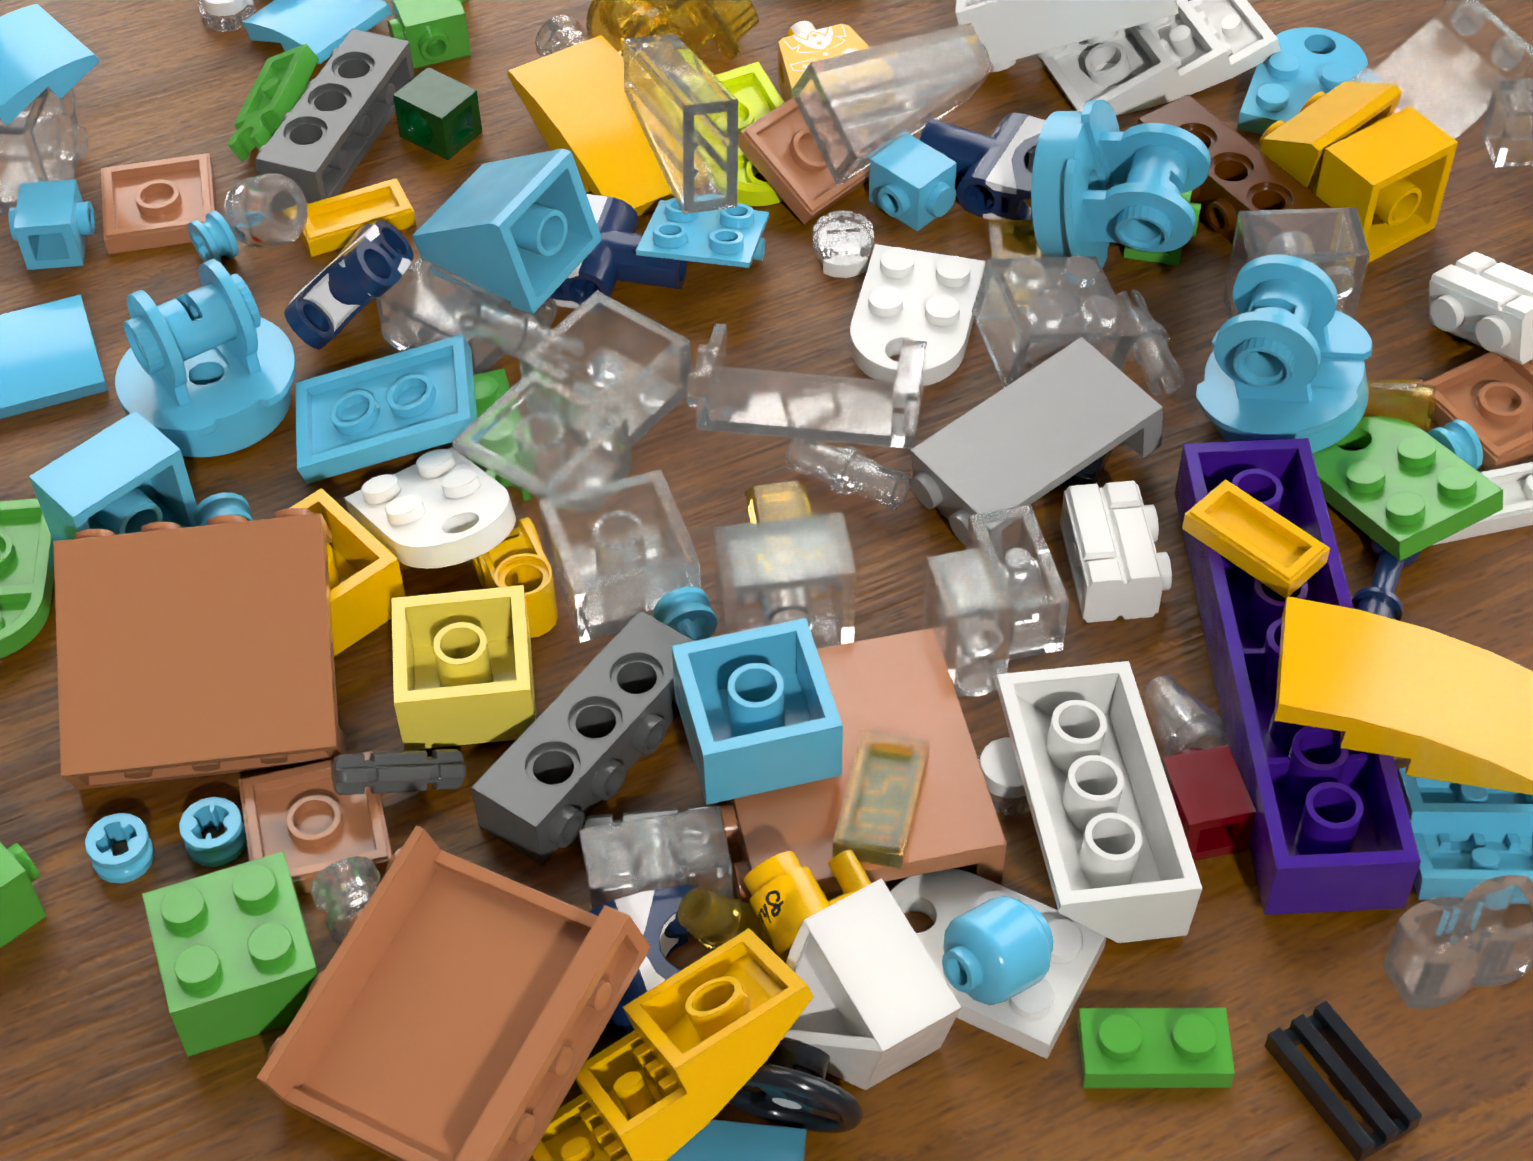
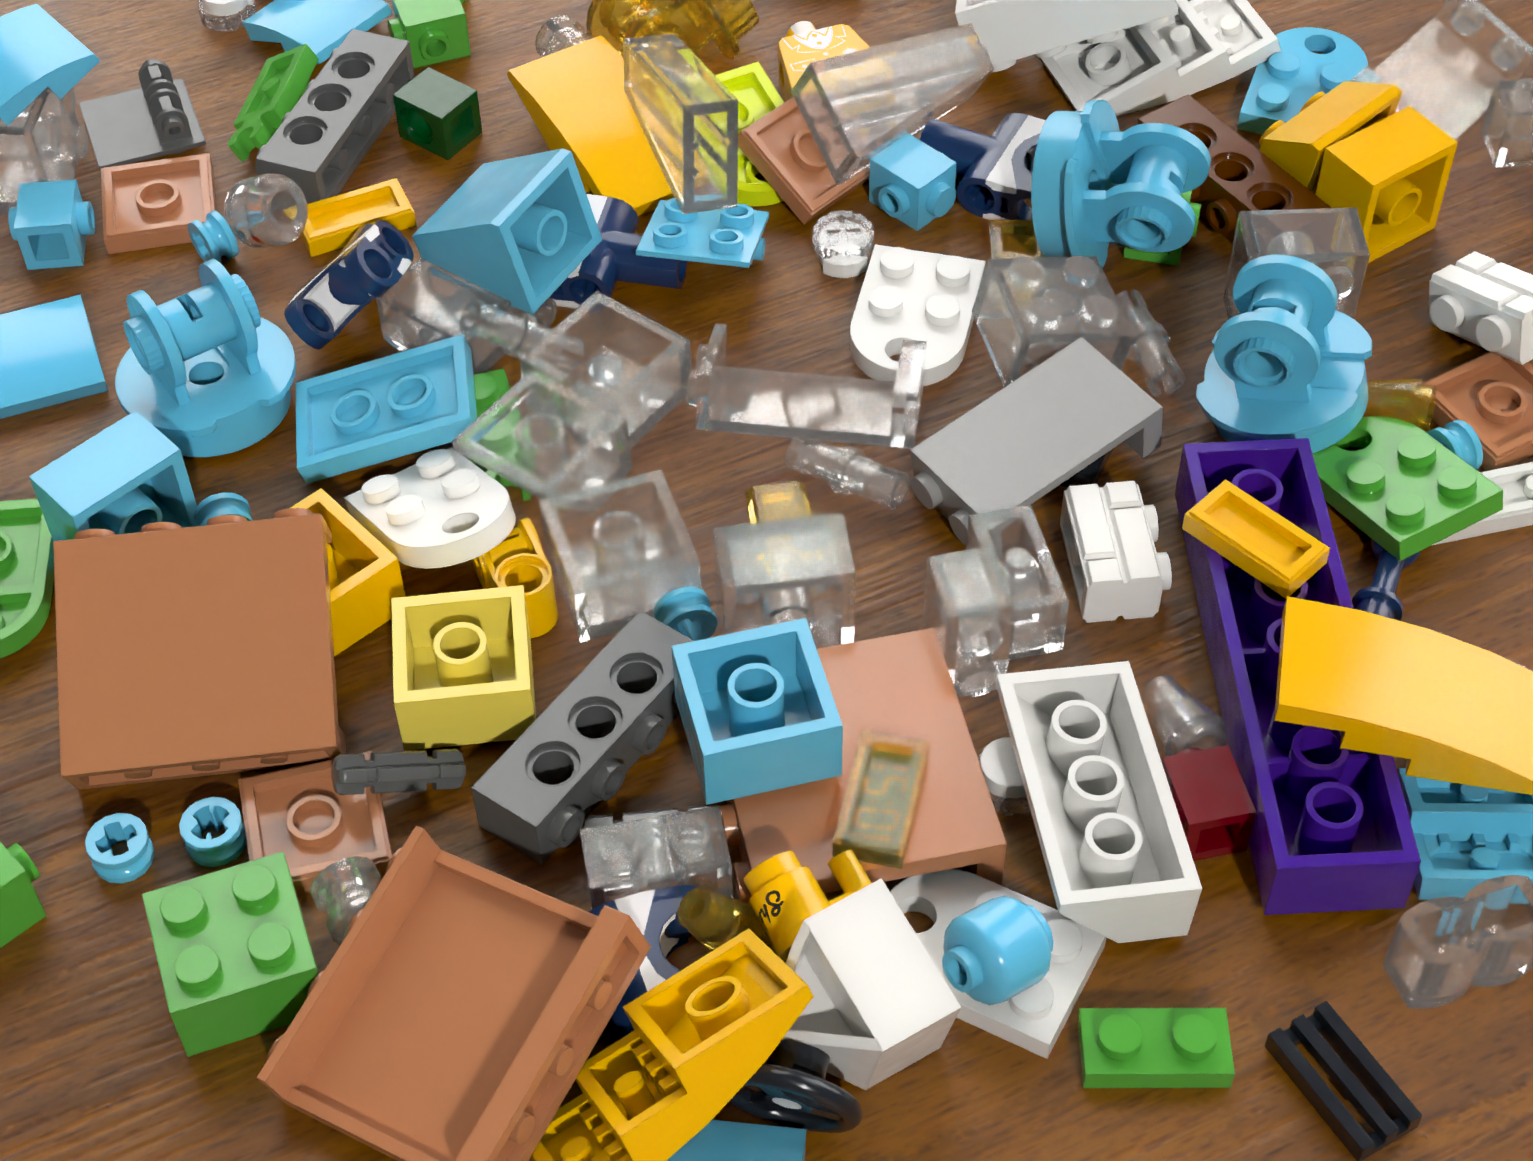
(143, 120): none -> hinge

